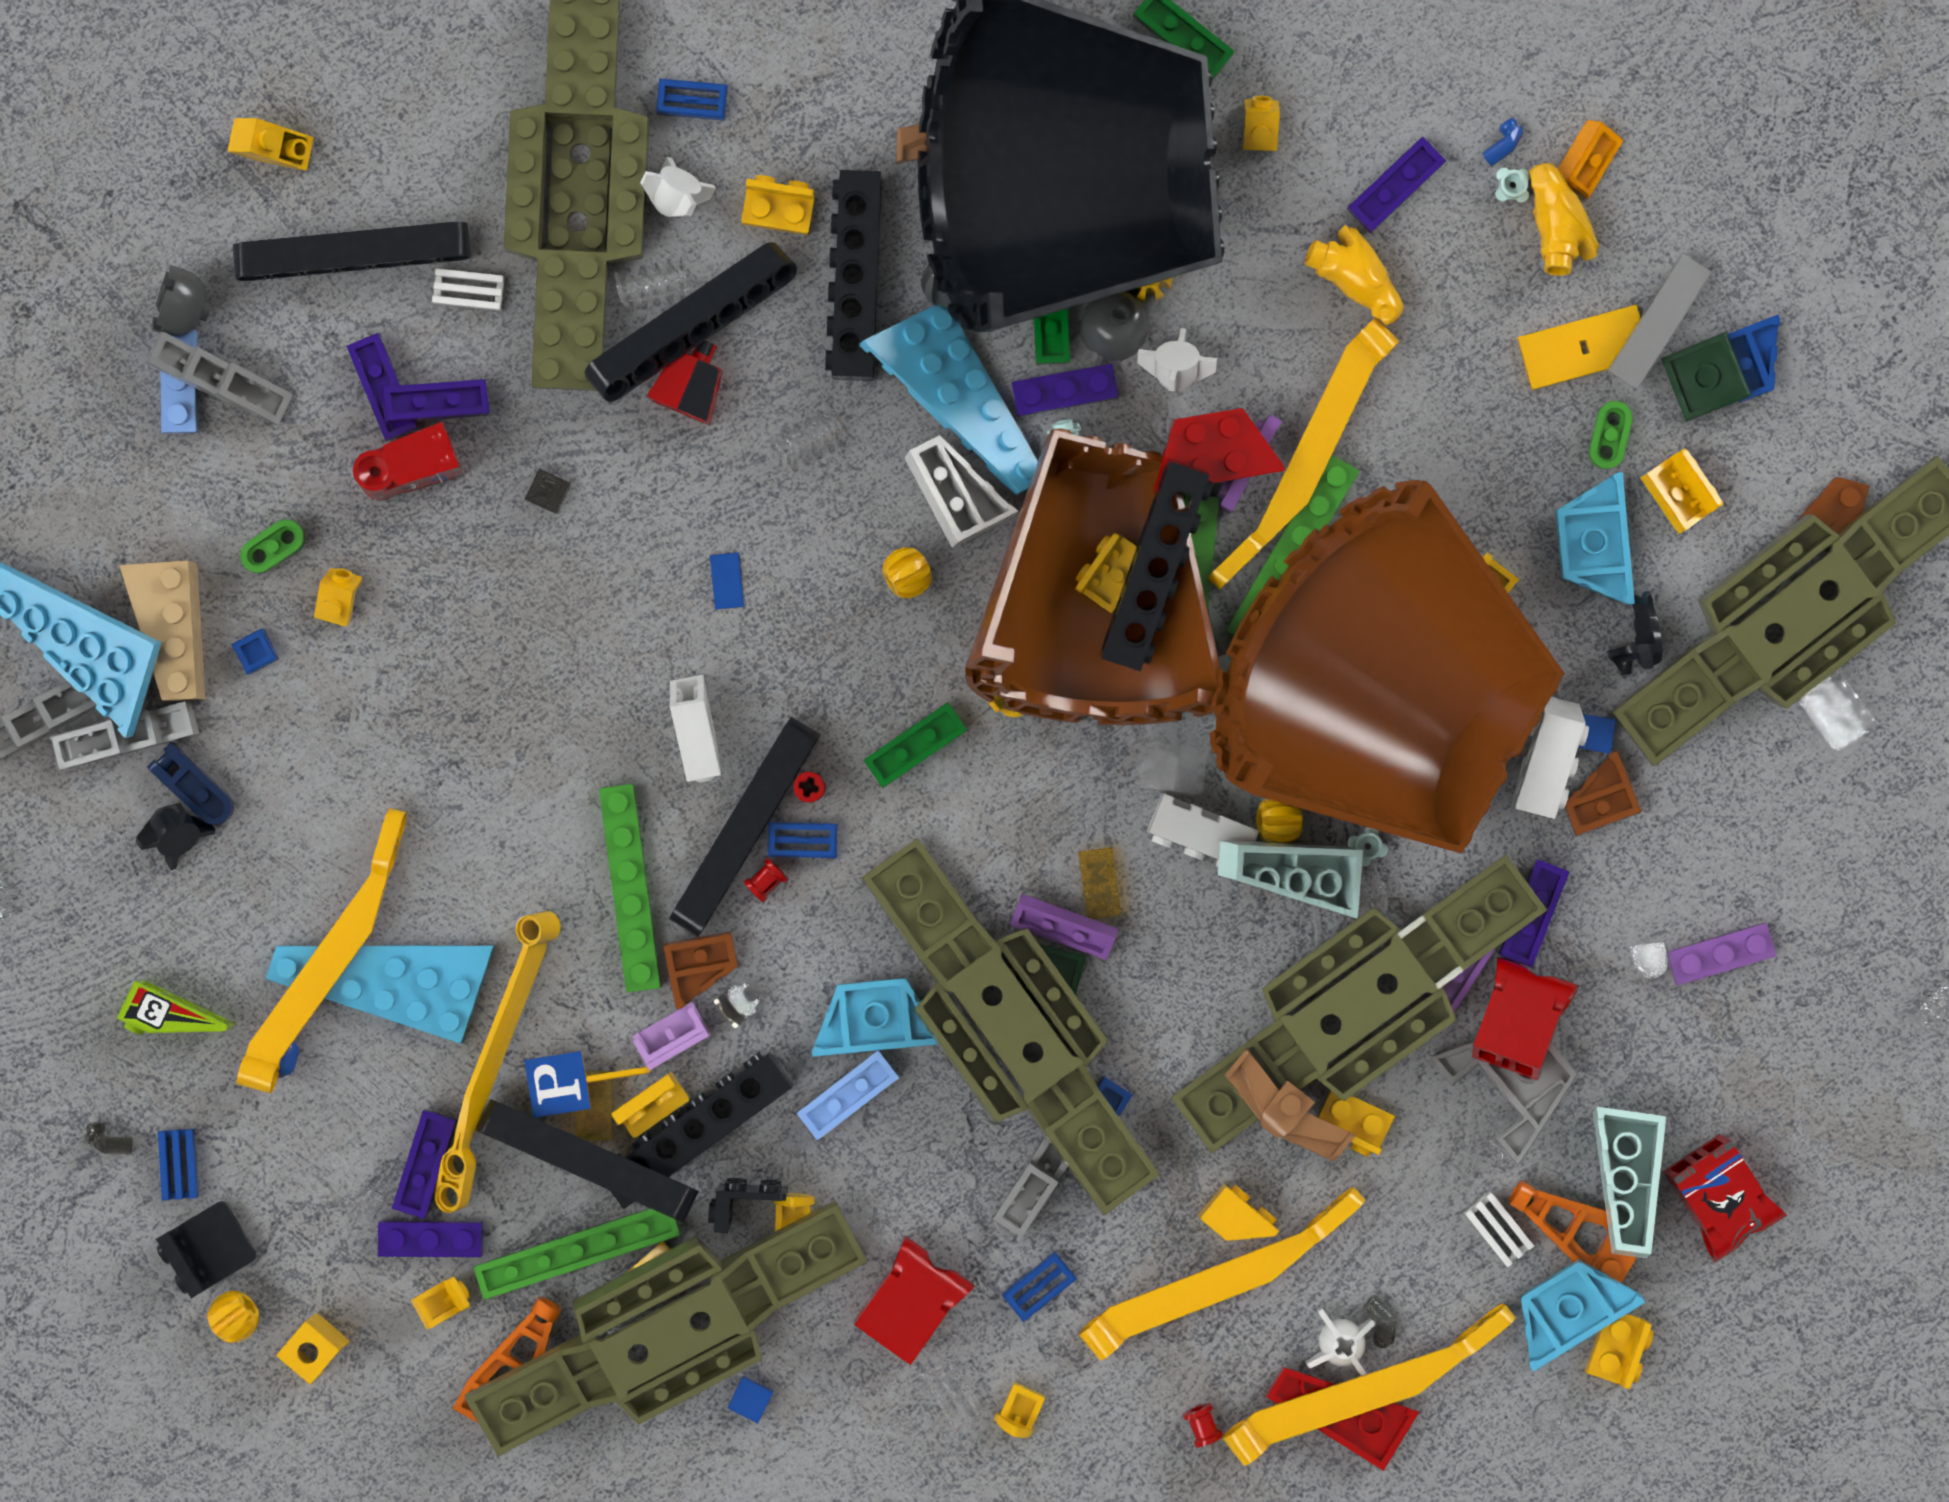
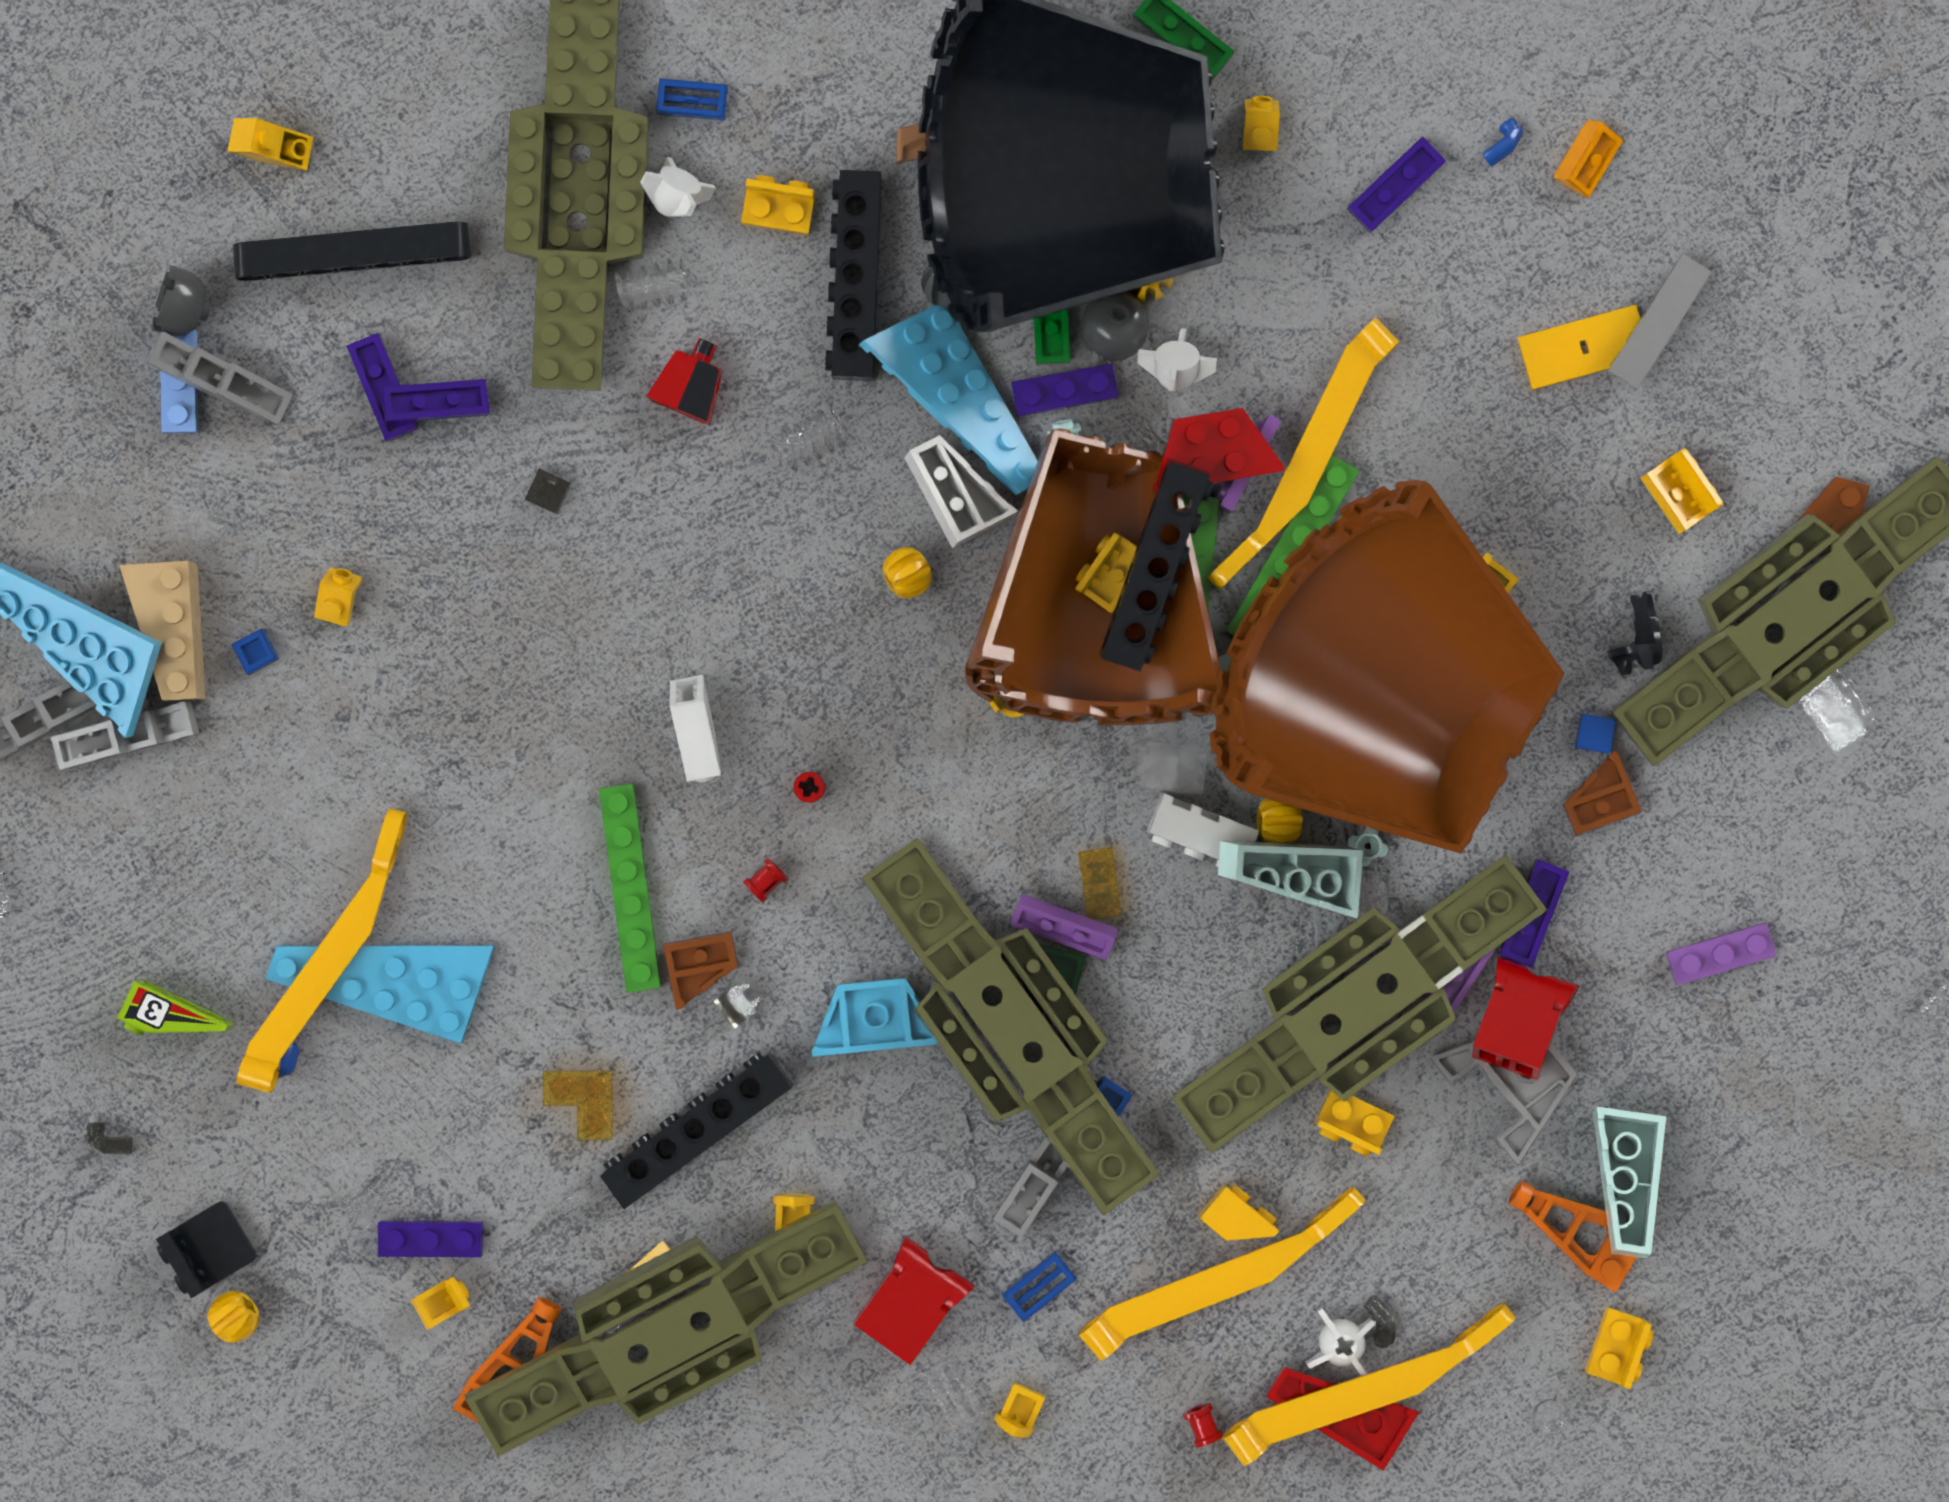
(172, 832): black piece -> none
(177, 1164): blue tile -> none
(193, 786): dark blue plate -> none
(273, 545): bright green plate -> none
(323, 1336): yellow piece -> none
(407, 464): red piece -> none
(423, 1163): dark purple plate -> none
(439, 286): white tile -> none
(492, 1056): yellow piece -> none
(560, 1083): blue piece -> none
(574, 1251): bright green plate -> none
(587, 1160): black beam -> none
(651, 1105): yellow bracket -> none
(671, 1035): lavender hinge -> none
(690, 321): black beam -> none
(726, 580): blue sticker -> none
(736, 1188): black bracket -> none
(744, 826): black beam -> none
(750, 1399): blue tile -> none
(832, 840): blue tile -> none
(848, 1095): light blue plate -> none
(915, 745): green plate -> none
(1285, 1110): medium nougat plate -> none
(1357, 273): yellow animal -> none
(1517, 1252): white tile -> none
(1519, 177): light aqua plate -> none
(1551, 759): white wedge -> none
(1560, 221): yellow animal -> none
(1571, 1309): medium azure wing -> none
(1596, 541): medium azure wing -> none
(1610, 436): bright green plate -> none
(1651, 958): clear tile -> none
(1706, 376): dark green tile -> none
(1722, 1196): red piece -> none
(1757, 354): blue wing -> none

